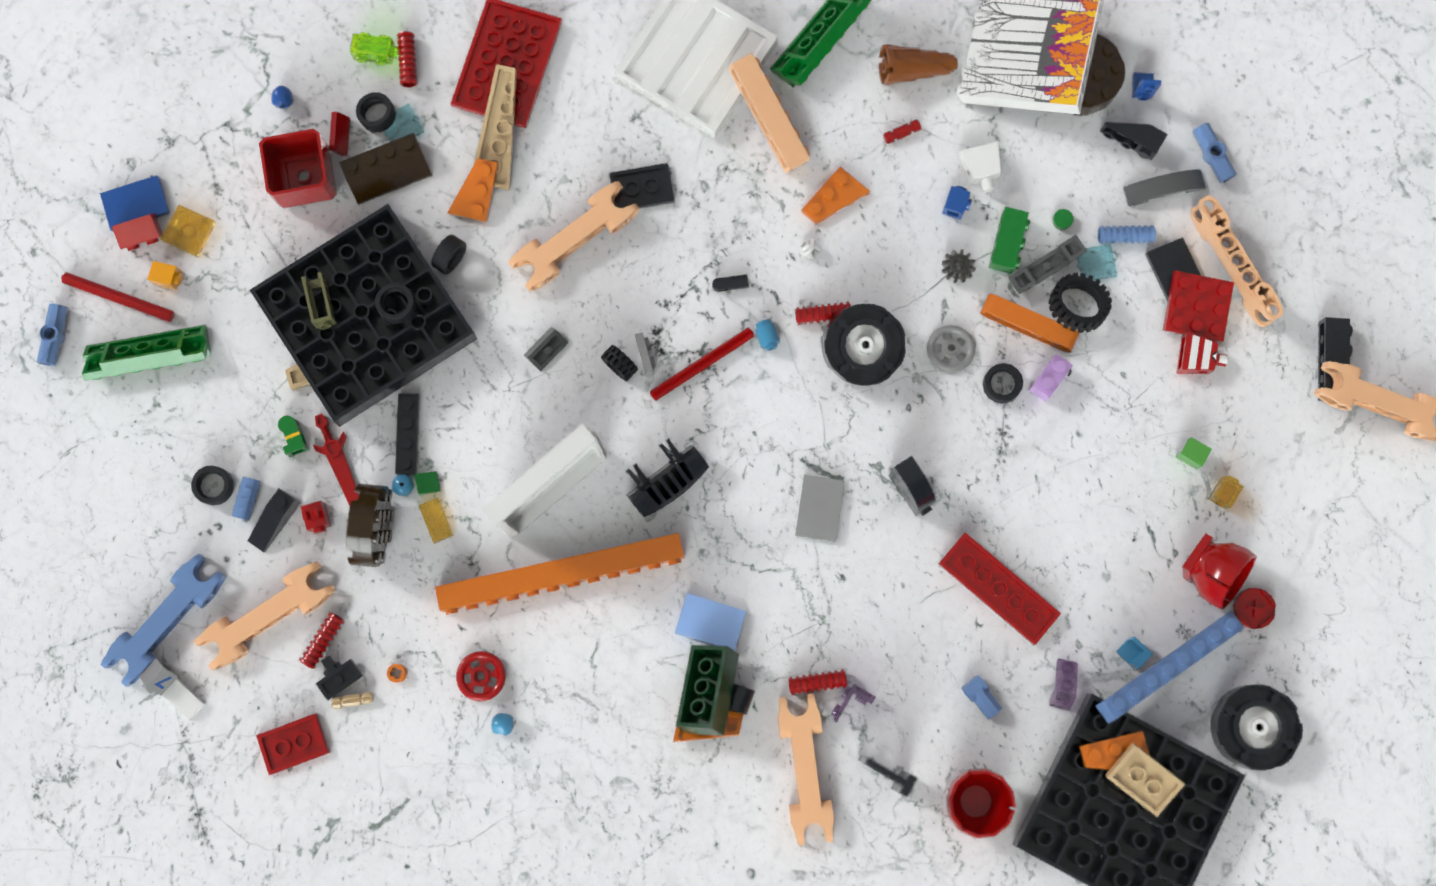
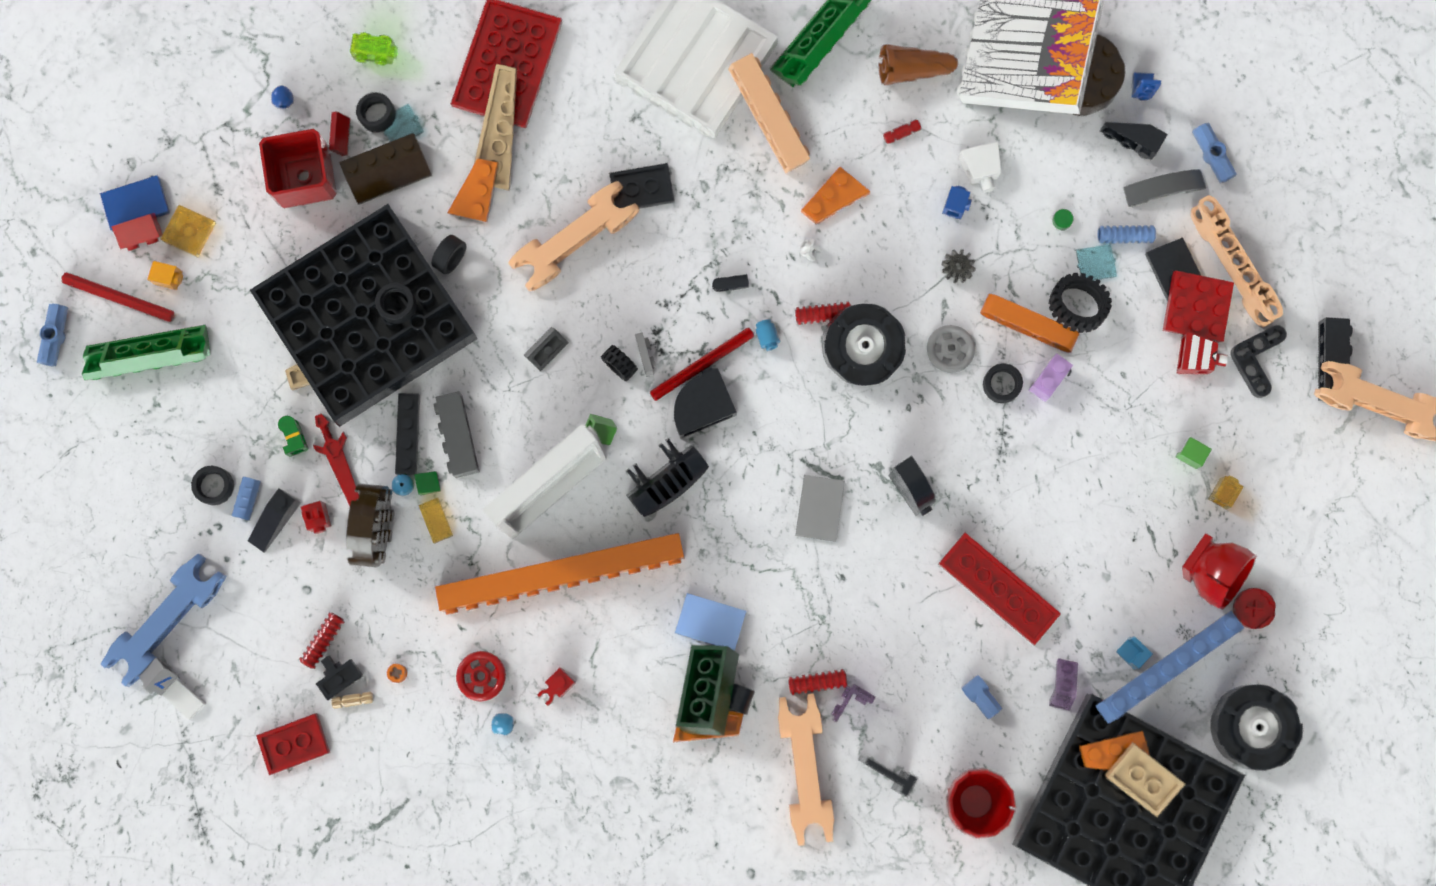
(233, 636): light nougat piece -> none
(309, 286): olive window -> none
(407, 59): red piece -> none
(457, 435): none -> dark grey brick
(558, 684): none -> red brick
(603, 427): none -> bright green panel
(702, 403): none -> black brick
(1009, 240): green brick -> none
(1048, 265): dark grey slope -> none
(1250, 359): none -> black beam

